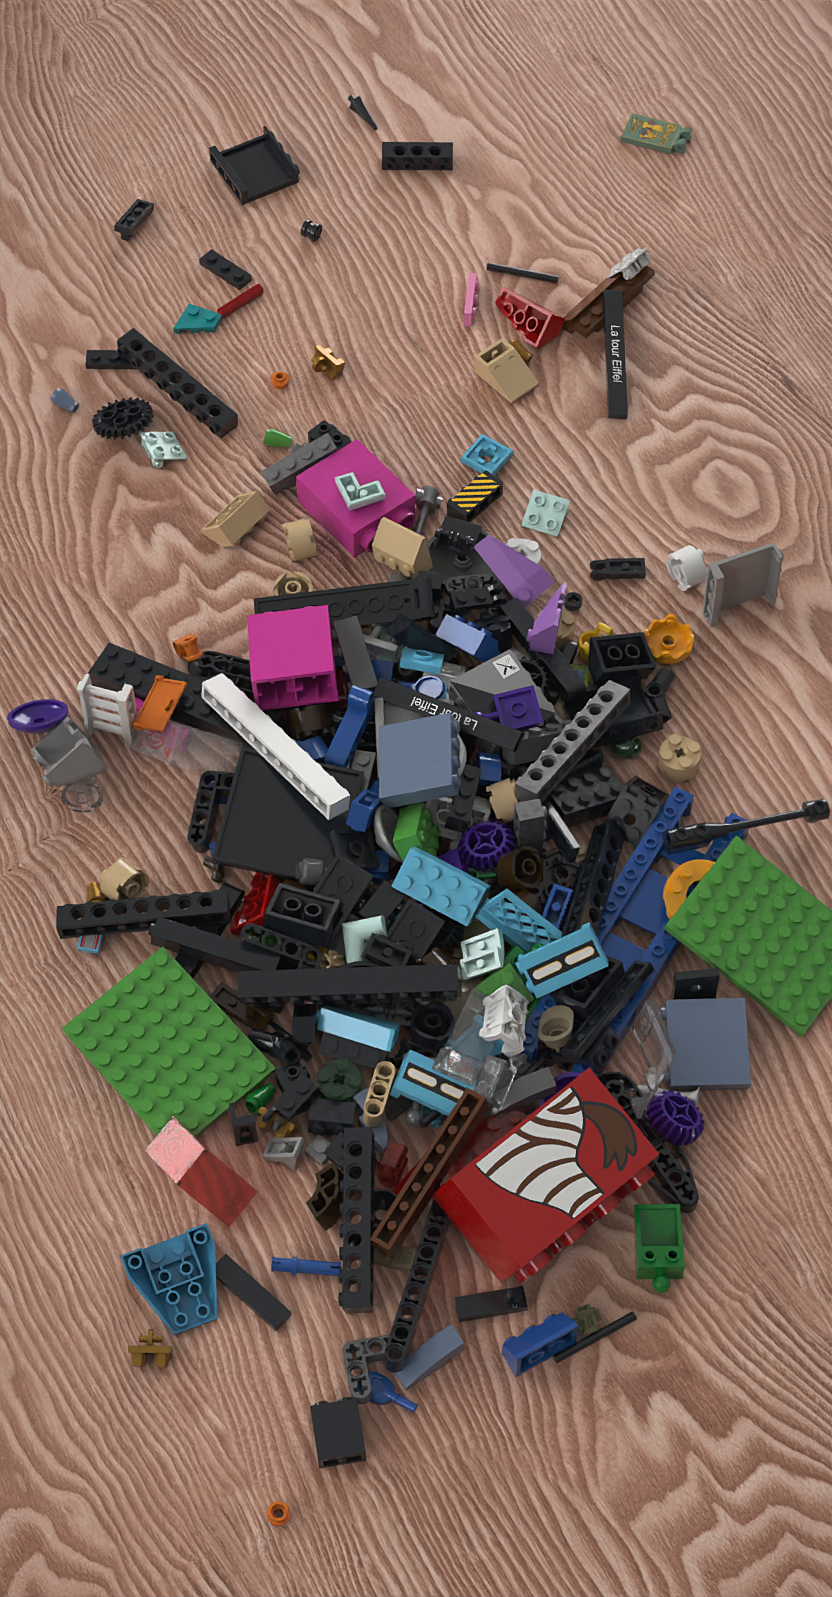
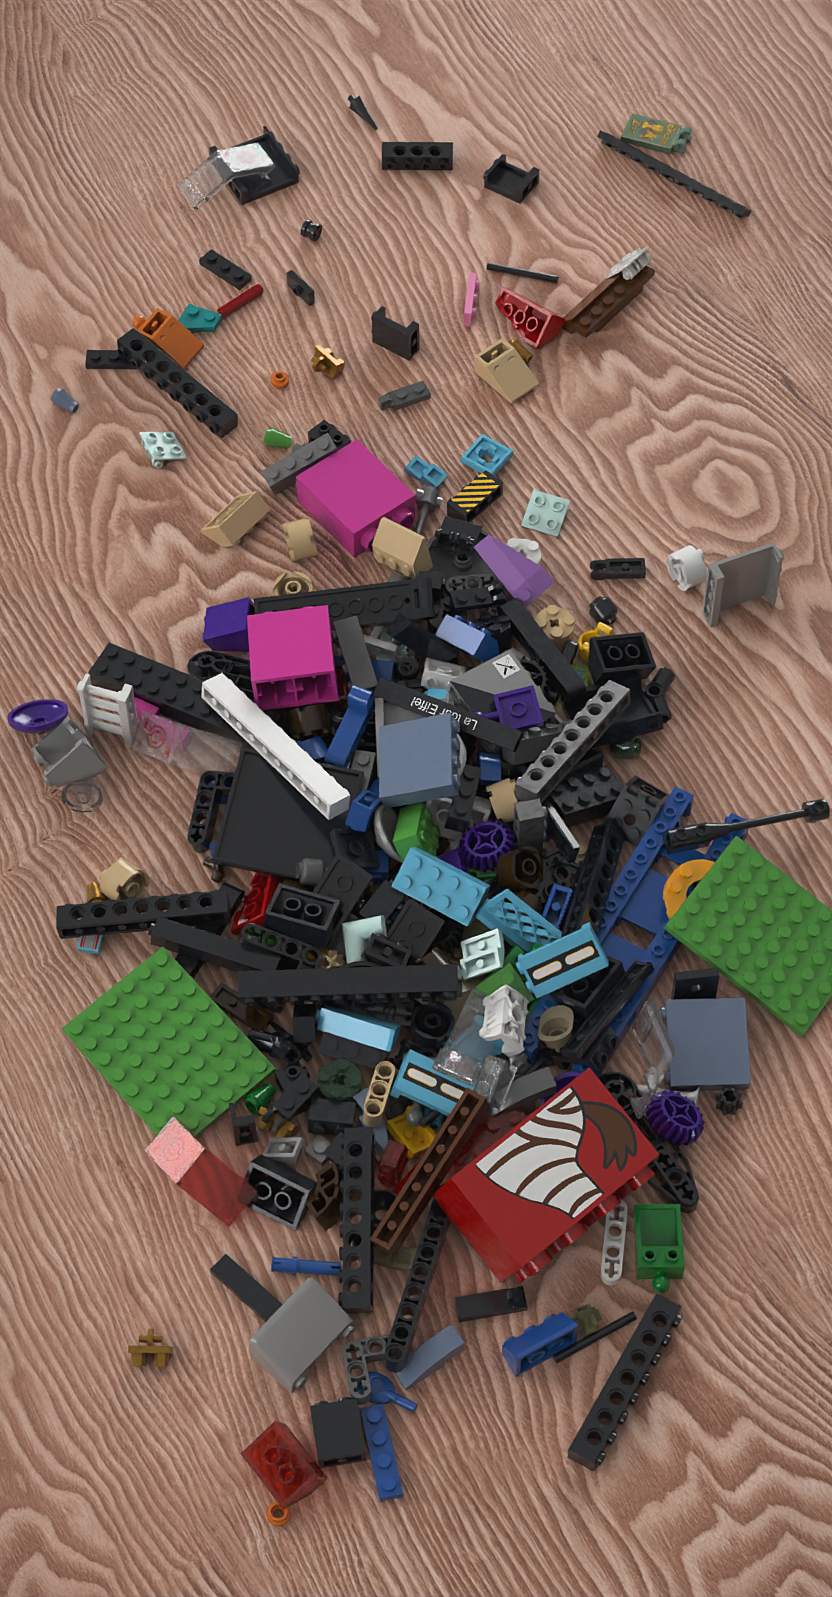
(122, 418): black gear -> none
(133, 218): black hinge -> none
(162, 696): orange door -> none
(169, 336): none -> orange slope
(177, 1278): dark azure wedge -> none
(187, 648): orange piece -> none
(221, 169): none -> clear windscreen
(227, 625): none -> dark purple slope
(280, 1192): none -> black slope
(283, 1465): none -> clear red slope
(299, 1334): none -> light grey windscreen
(300, 288): none -> black plate
(356, 495): light aqua brick -> none
(381, 1452): none -> blue plate
(394, 336): none -> black panel
(405, 396): none -> dark grey hinge
(415, 1138): none -> yellow bracket
(421, 660): medium azure piece -> none
(425, 473): none -> medium azure slope
(427, 685): piece -> none
(510, 180): none -> black panel
(546, 625): medium lavender wedge -> none
(578, 601): black bush -> none
(603, 610): none -> black head
(614, 1242): none -> white beam
(615, 354): black tile -> none
(659, 1310): none -> black brick
(670, 630): light orange plate -> none
(679, 178): none -> black plate
(679, 758): tan brick -> none
(728, 1107): none -> black gear

